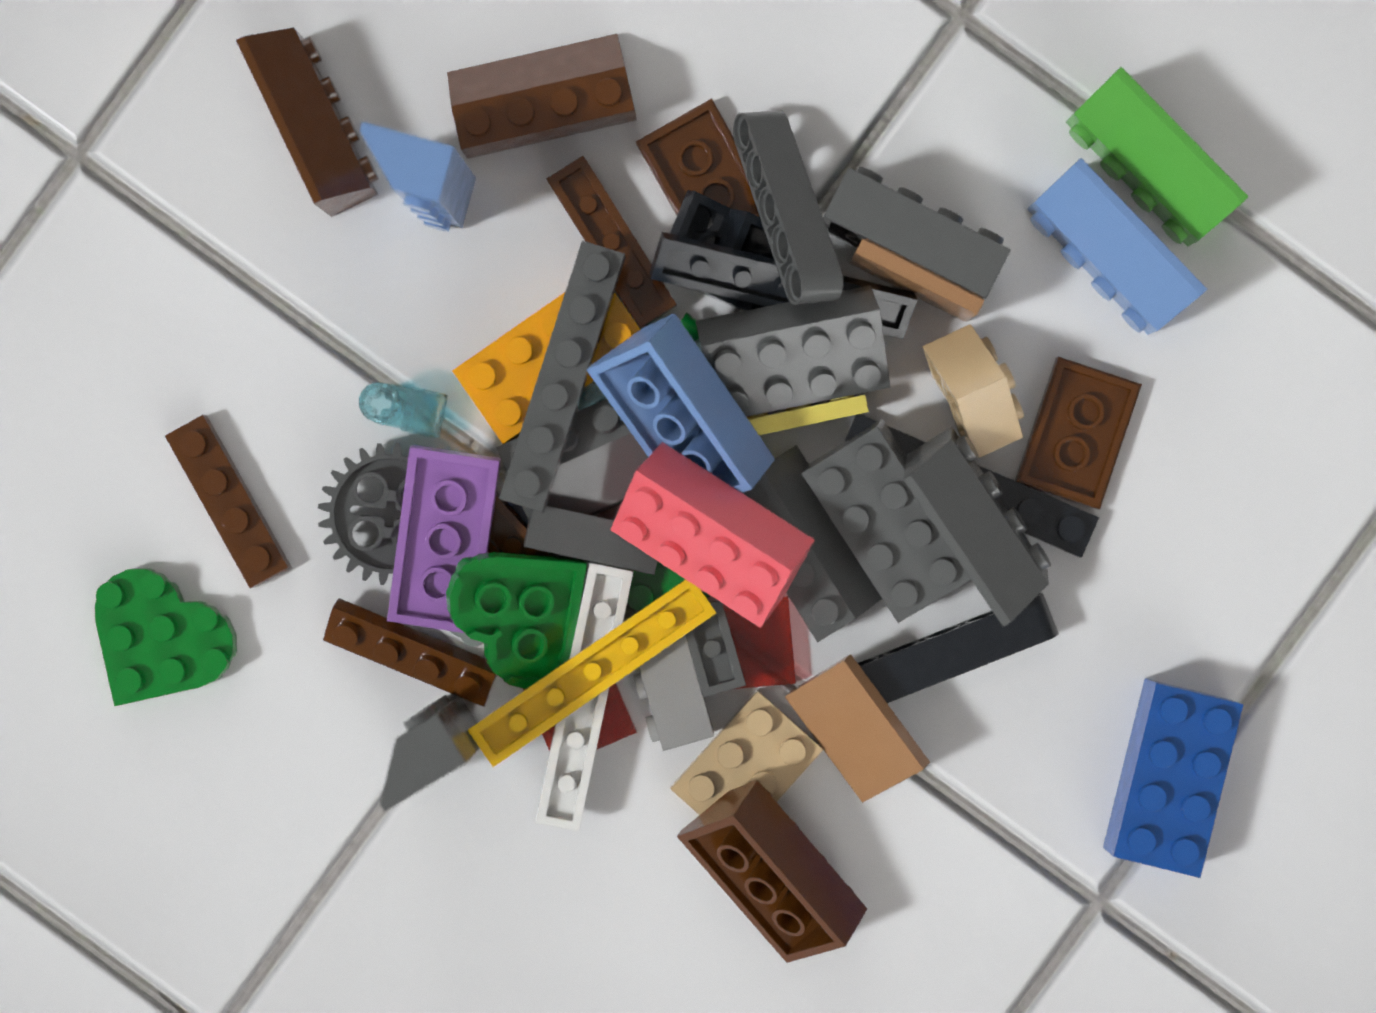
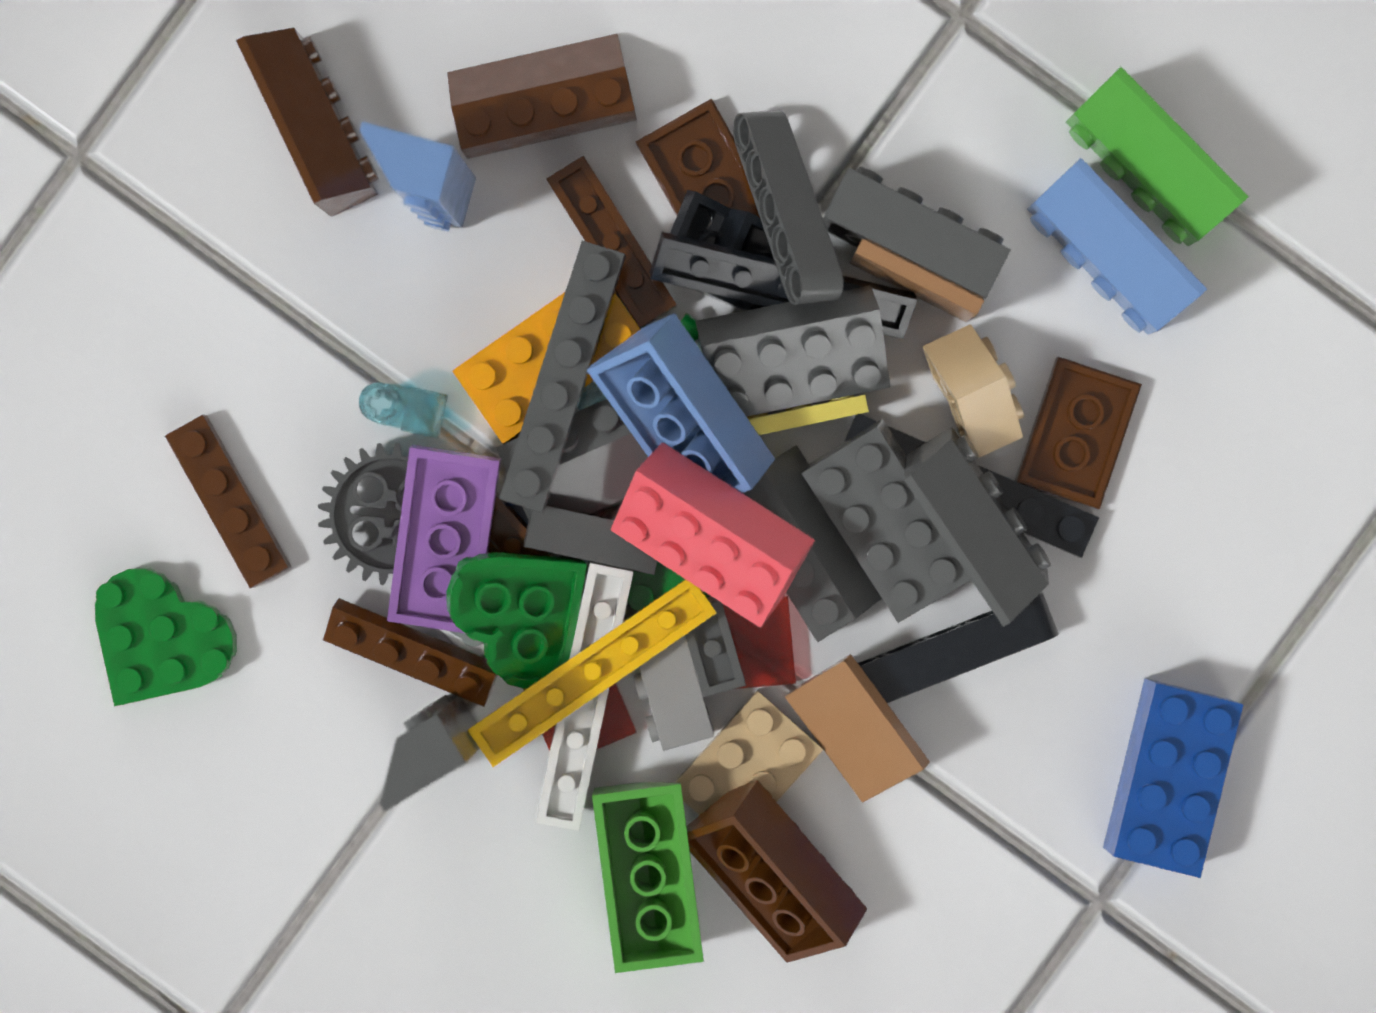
(647, 875): none -> bright green slope

